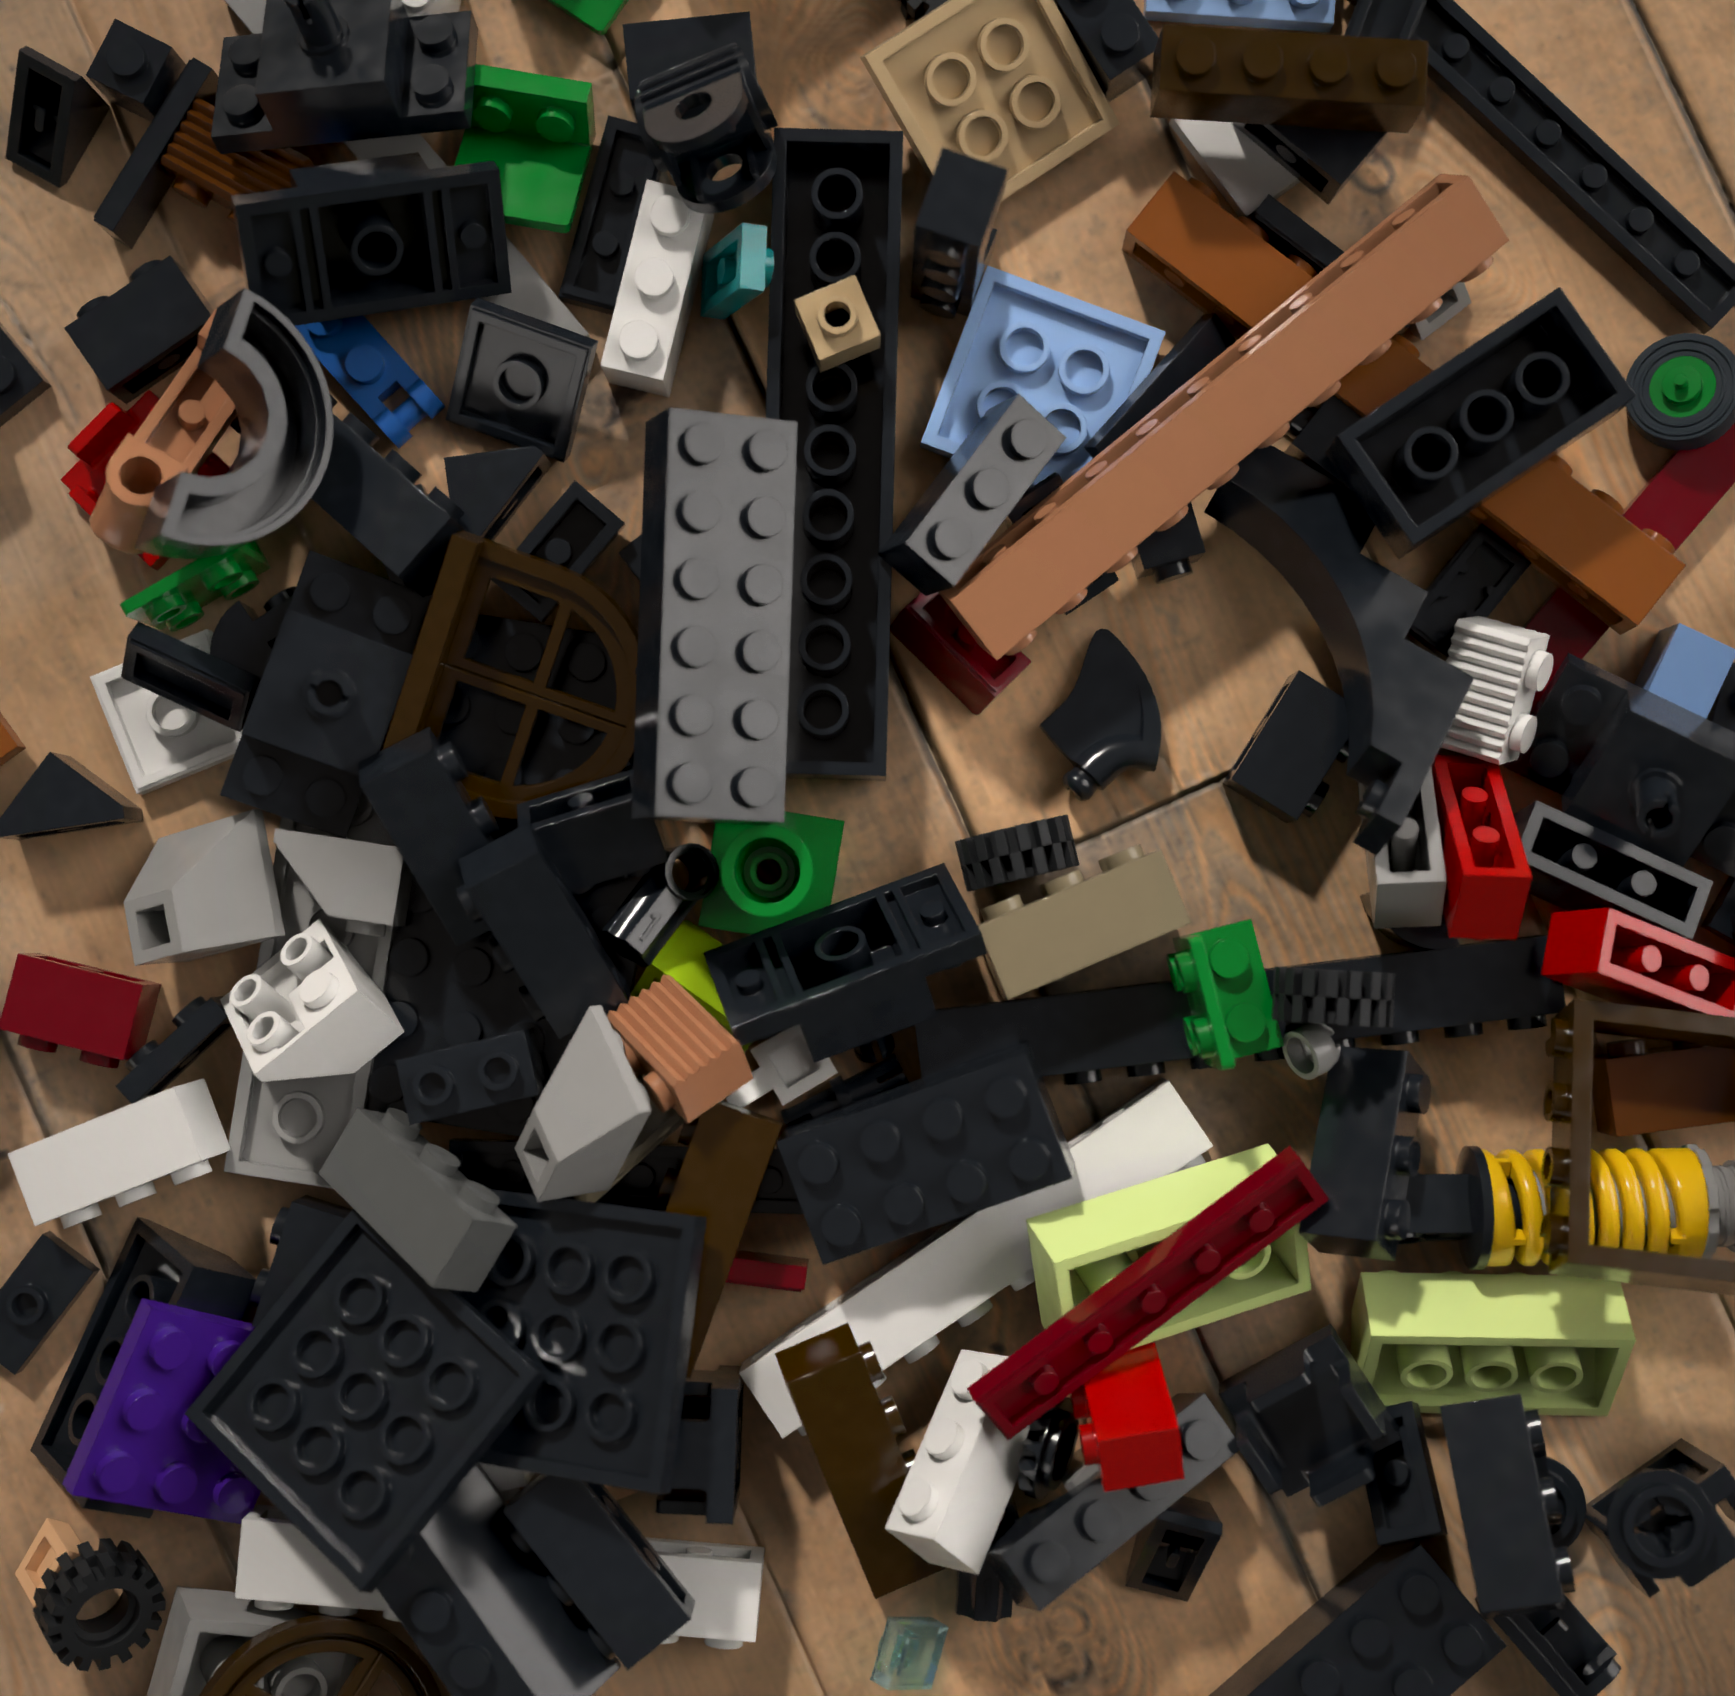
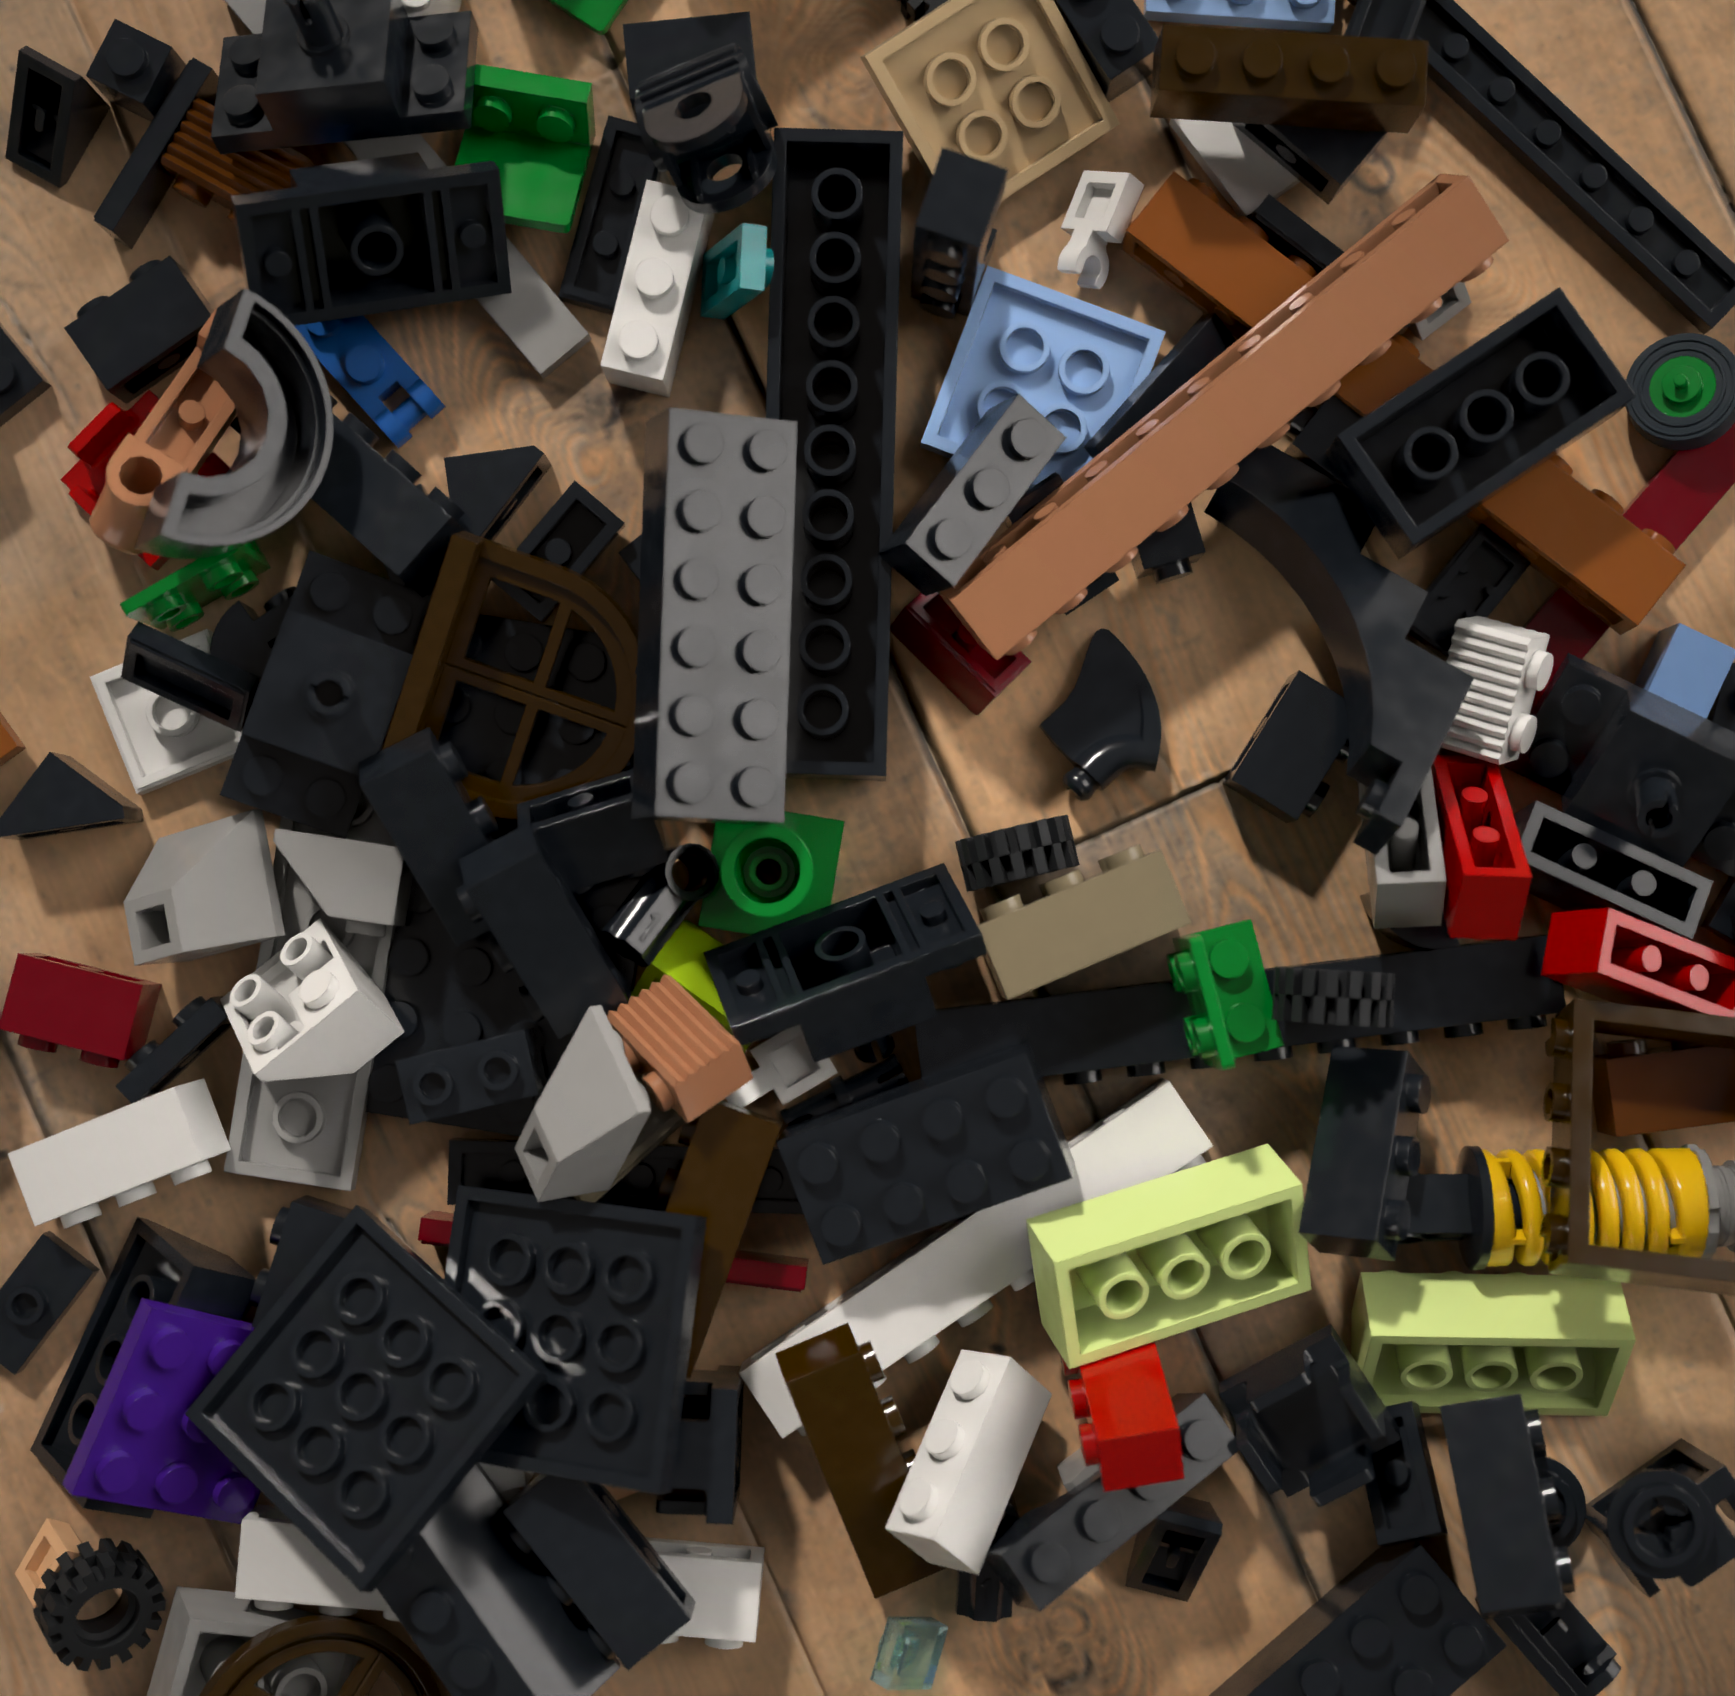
(418, 1199): dark grey brick -> none
(521, 379): black plate -> none
(837, 344): tan plate -> none
(1048, 1450): black gear -> none
(1097, 216): none -> white plate
(1148, 1293): dark red tile -> none
(1310, 1050): light grey hinge -> none

